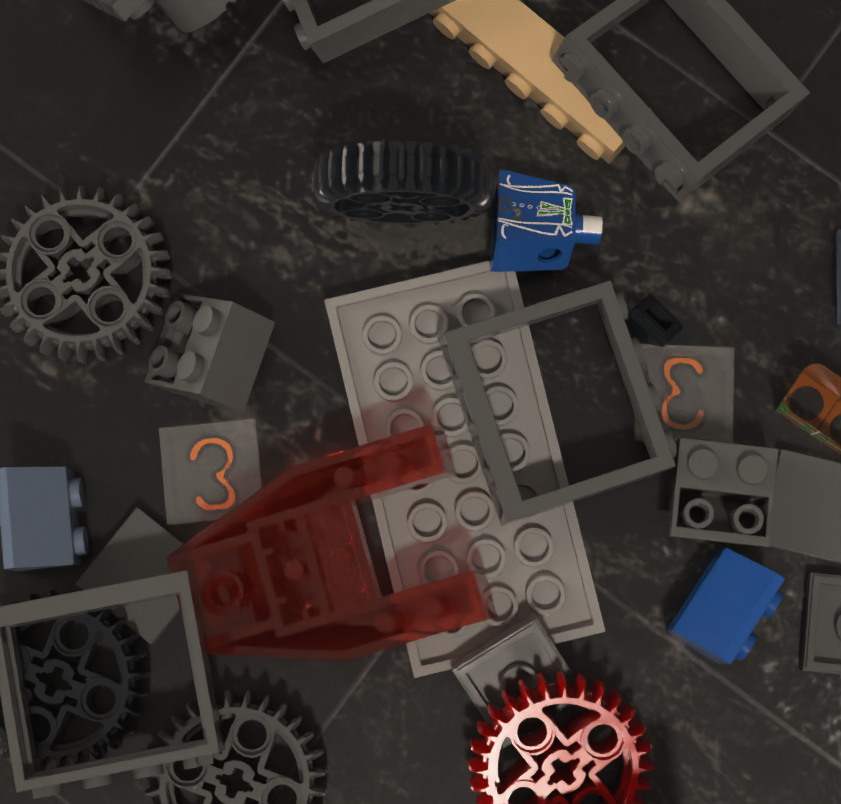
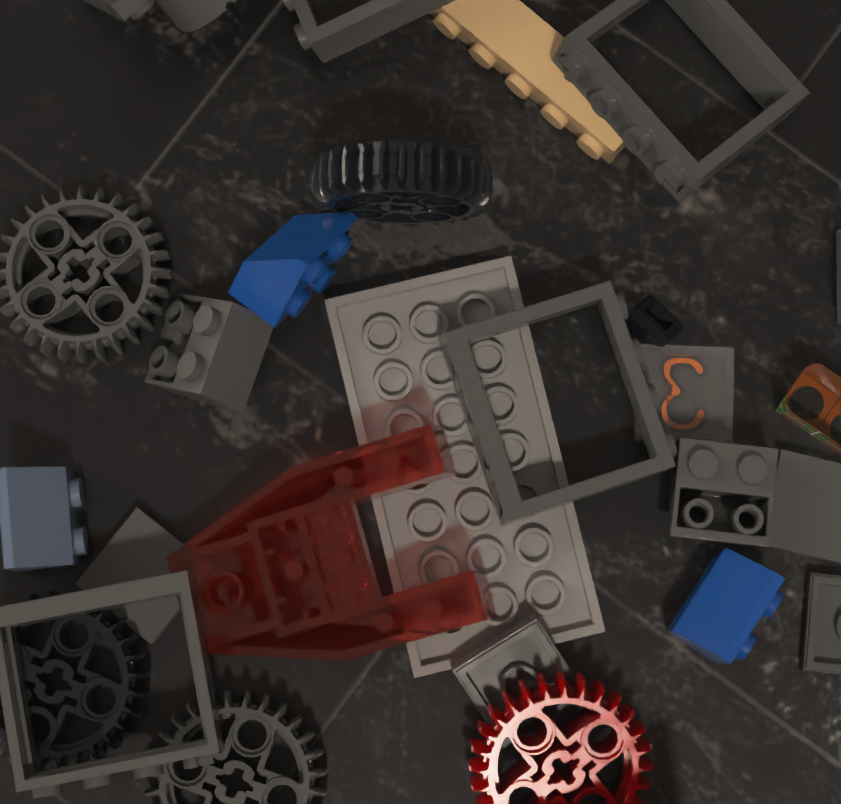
(208, 469): clear tile -> none
(292, 265): none -> blue slope
(537, 224): blue torso -> none

